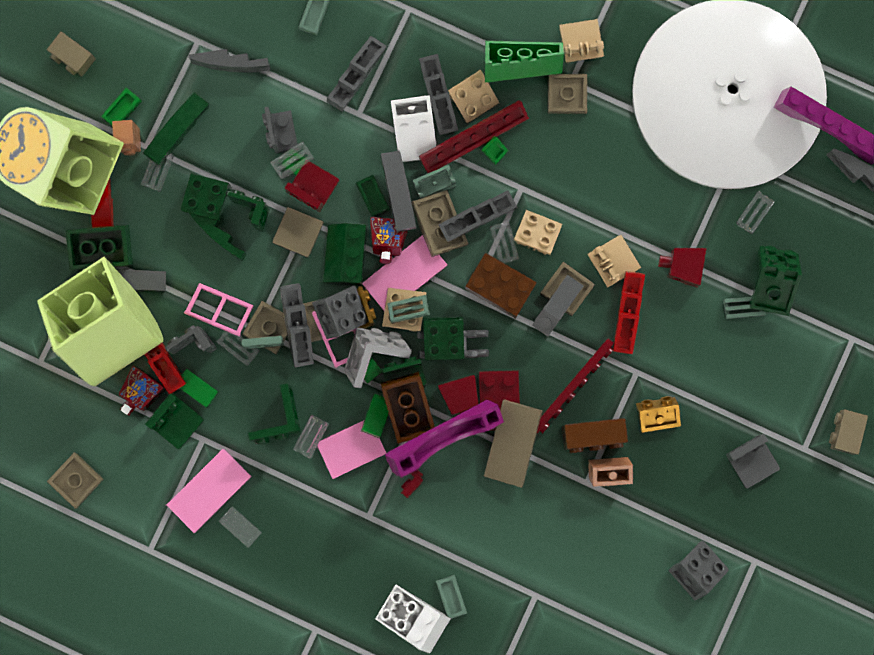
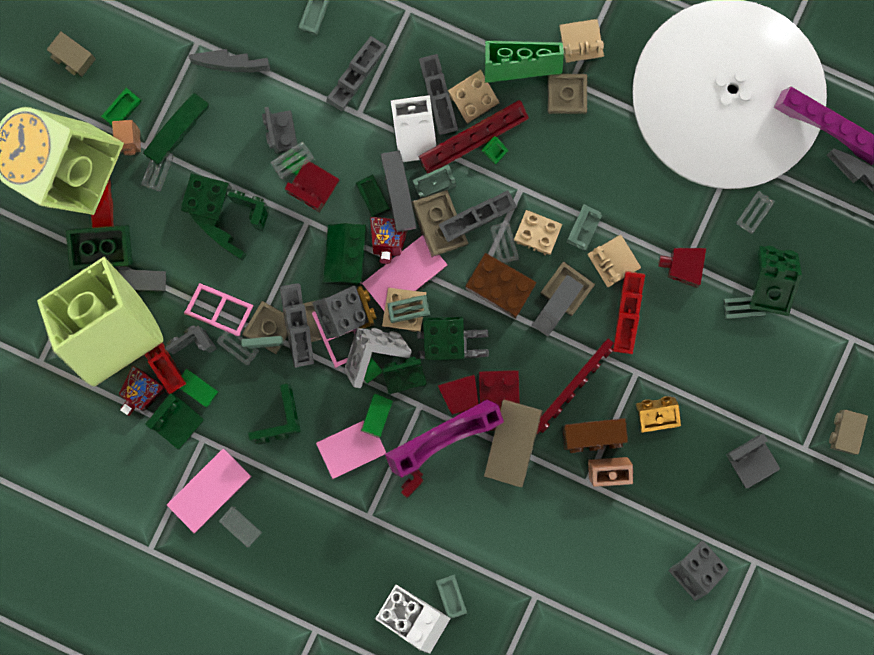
(75, 480): dark tan tile -> none
(298, 232): dark tan tile -> none
(310, 436): clear tile -> none
(407, 406): reddish brown brick -> none
(584, 227): none -> sand green hinge

